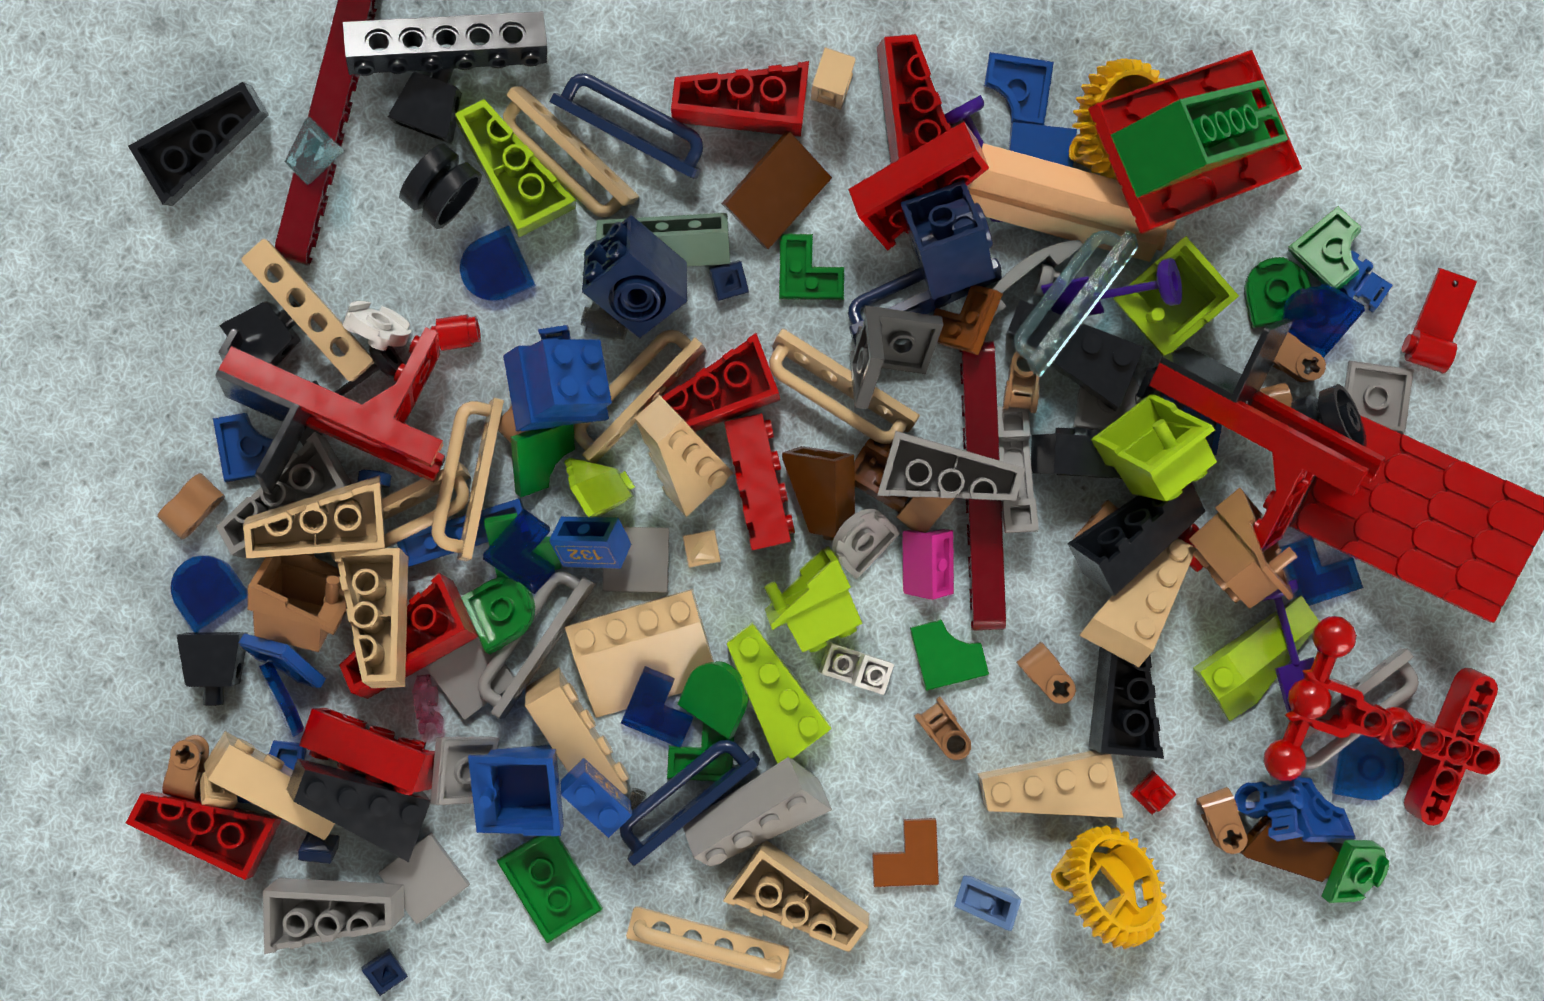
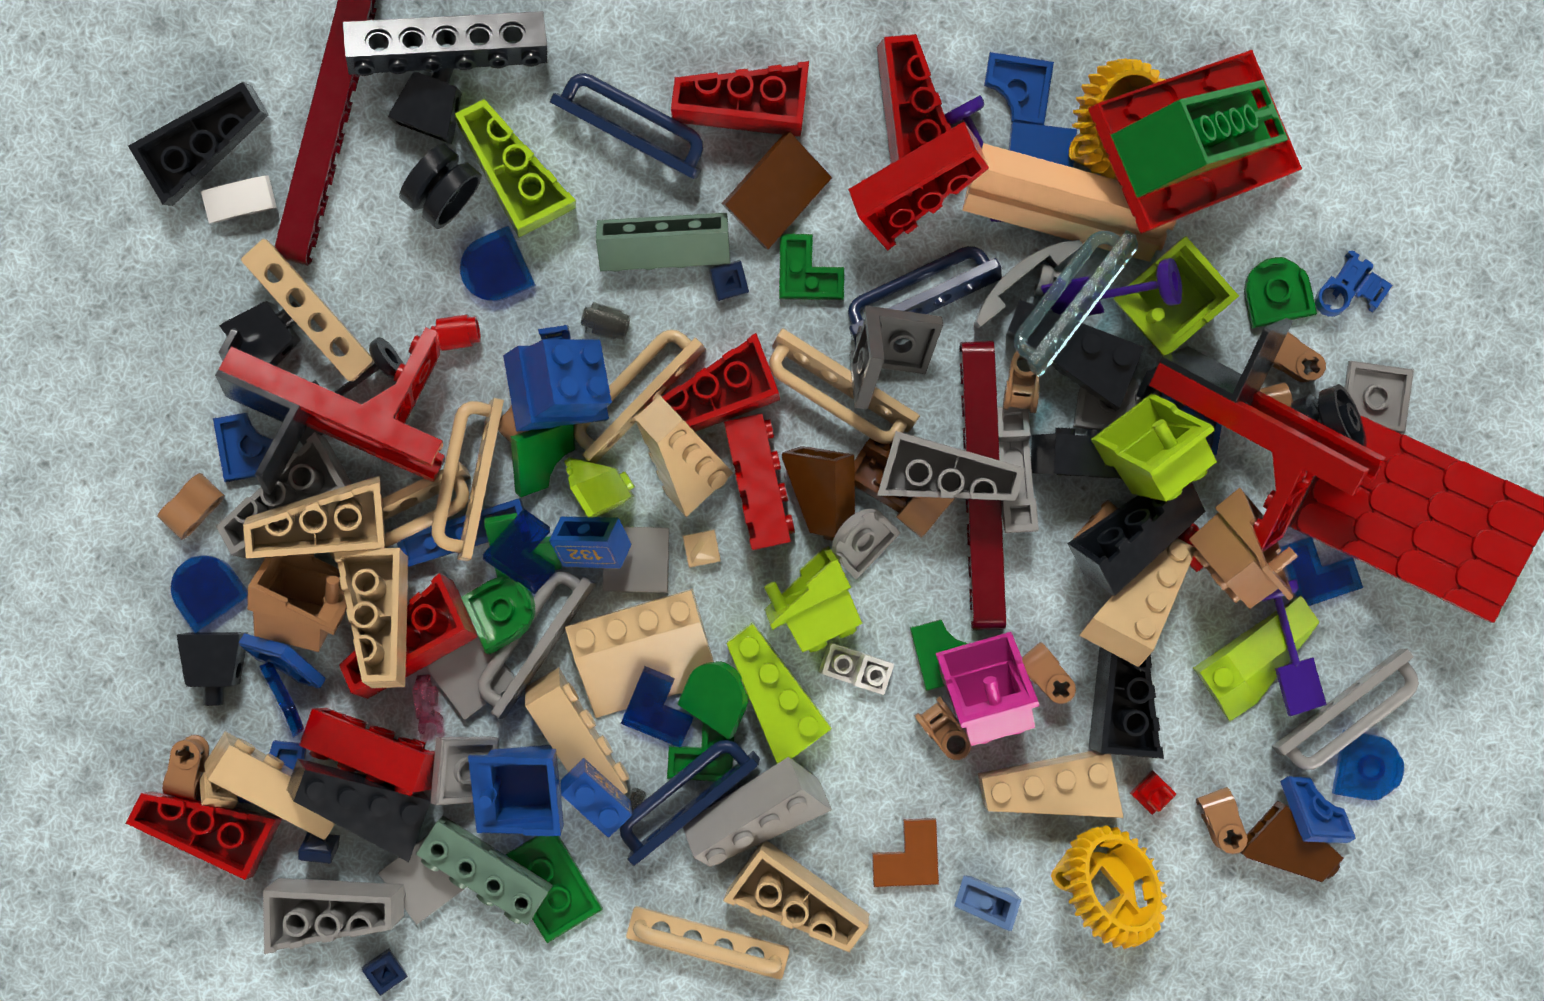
(238, 199): none -> white slope
(312, 151): clear light blue slope -> none
(381, 327): white plate -> none
(385, 478): blue tile -> none
(483, 870): none -> sand green brick
(621, 192): tan piece -> none
(634, 276): dark blue brick -> none
(832, 78): tan panel -> none
(928, 563): dark pink panel -> none
(949, 239): dark blue brick -> none
(970, 327): dark orange tile -> none
(989, 688): none -> dark pink piece
(1277, 803): blue piece -> none
(1321, 316): clear blue tile -> none
(1327, 249): tile -> none
(1356, 871): green tile -> none
(1426, 796): red piece -> none
(1433, 335): red door -> none

